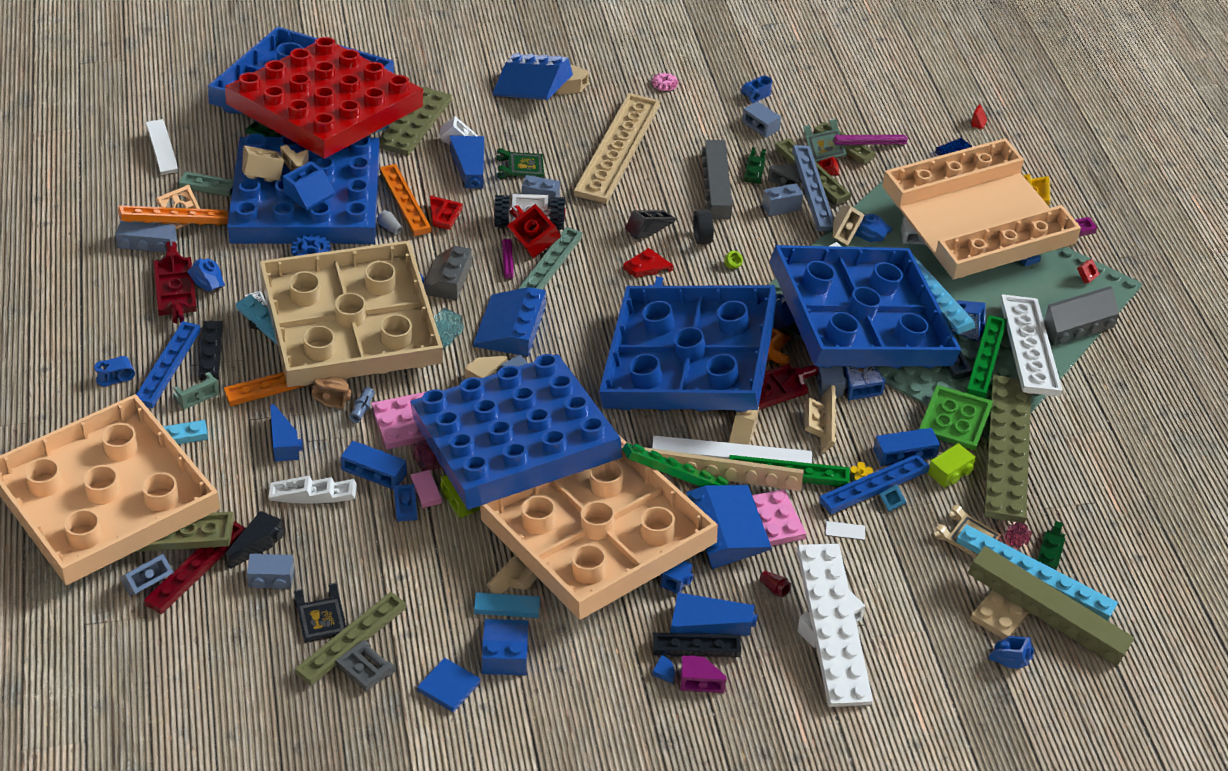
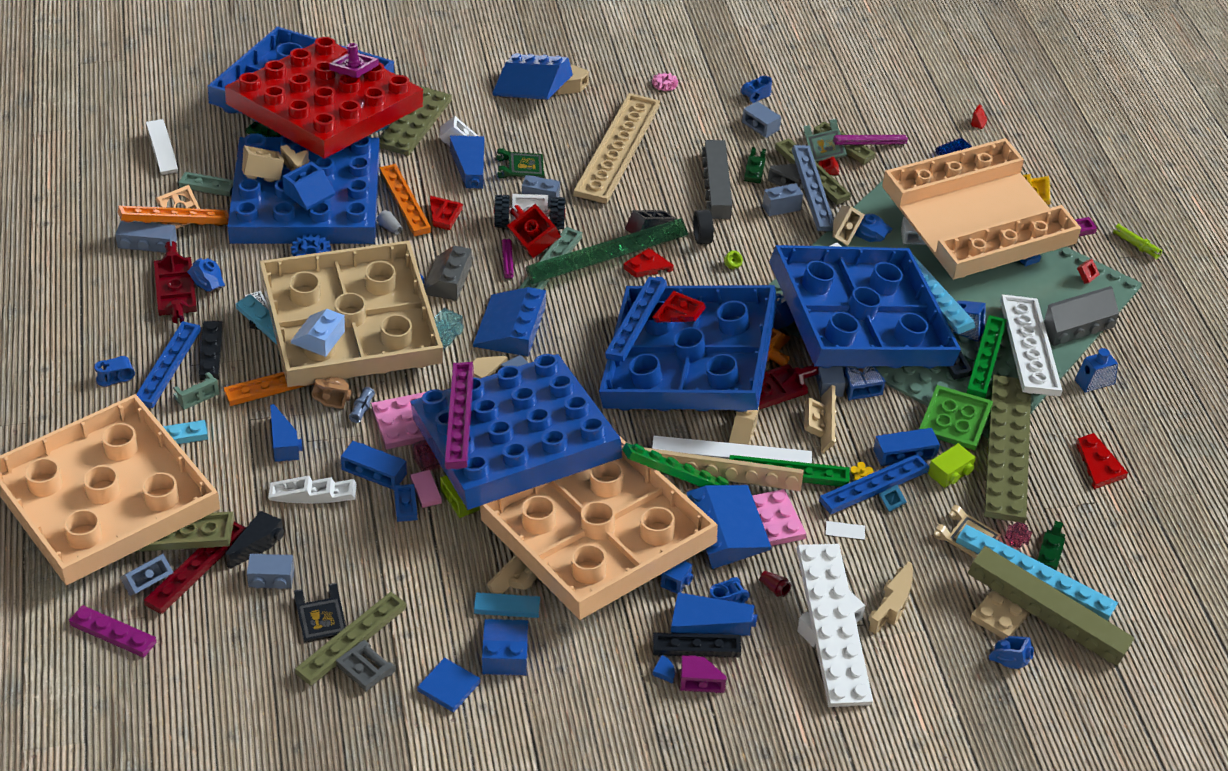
(113, 631): none -> magenta plate
(320, 332): none -> light blue slope
(353, 62): none -> magenta plate
(459, 416): none -> magenta plate
(606, 251): none -> clear green plate
(636, 319): none -> blue plate
(679, 309): none -> red wing
(729, 591): none -> blue piece
(894, 600): none -> tan slope
(1097, 371): none -> blue torso
(1100, 461): none -> red wing
(1143, 244): none -> lime pin

